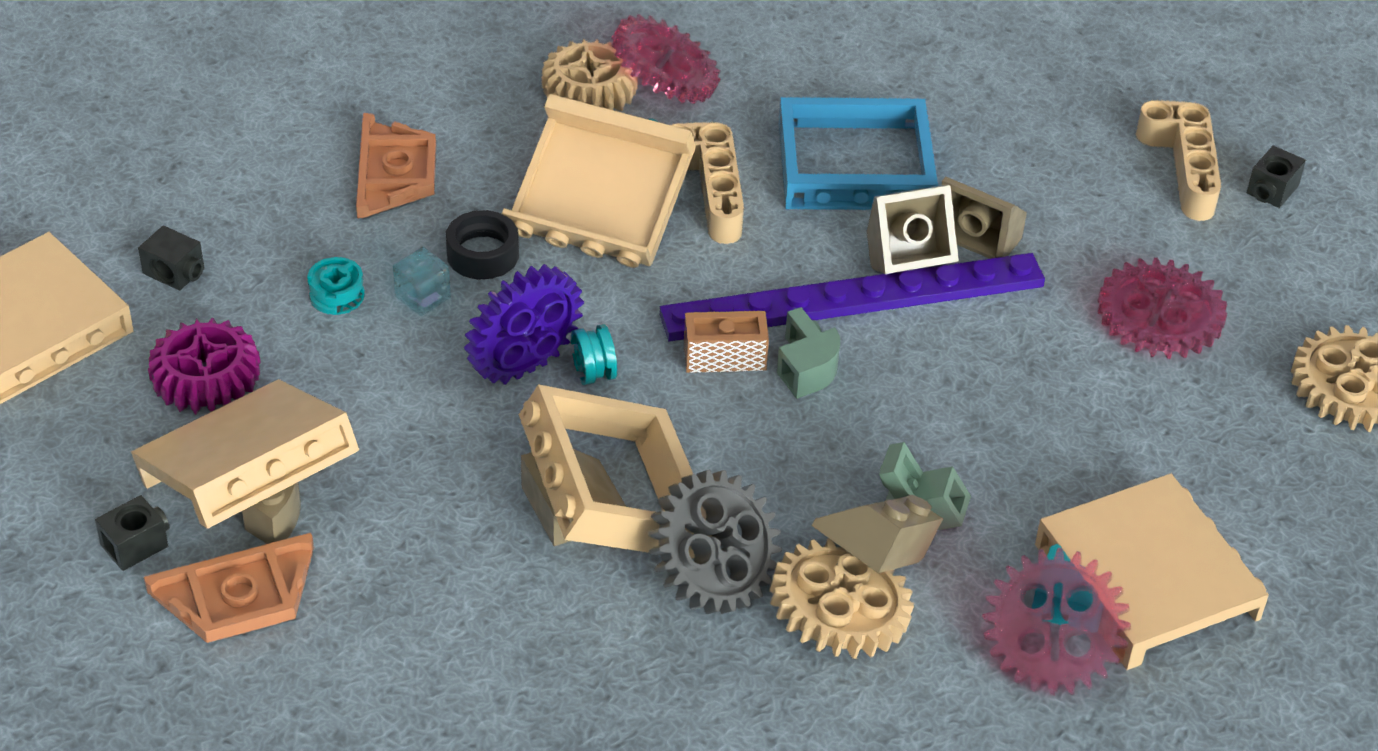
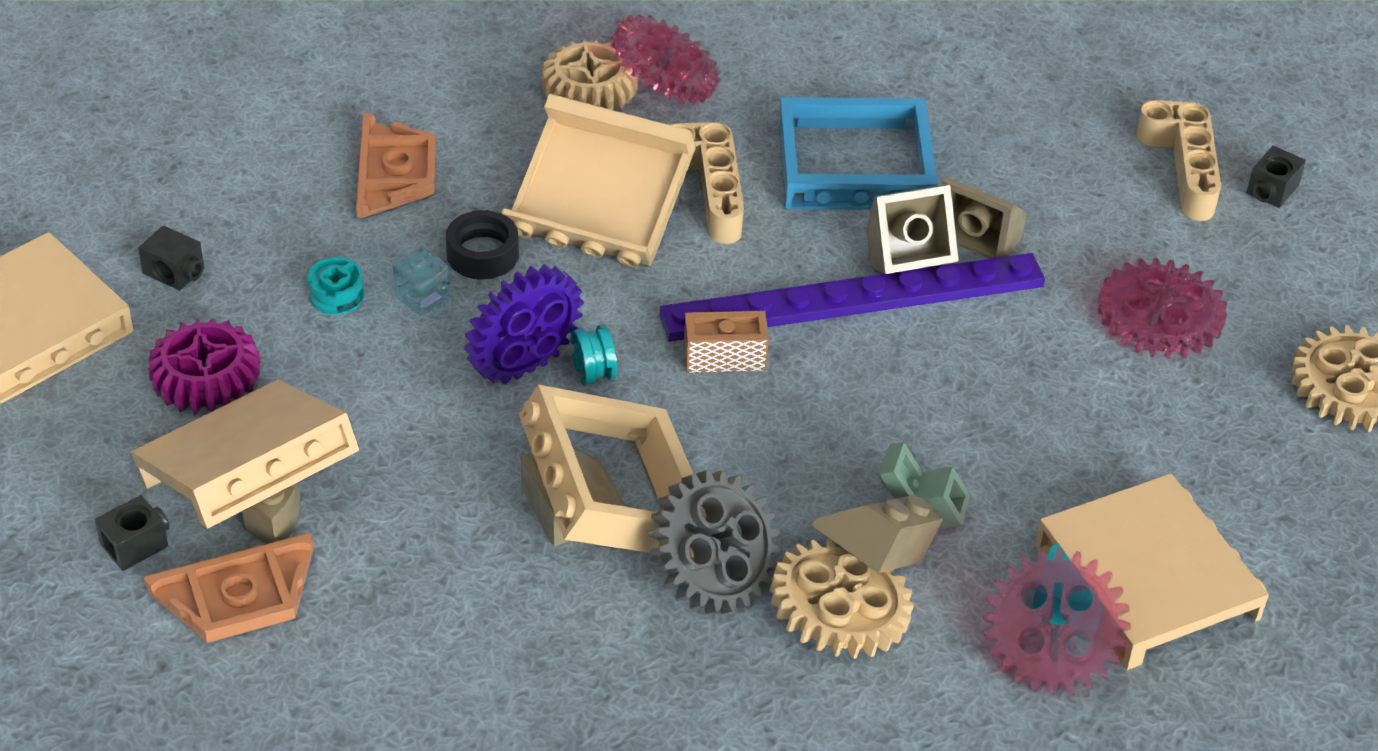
(810, 357): sand green brick -> none

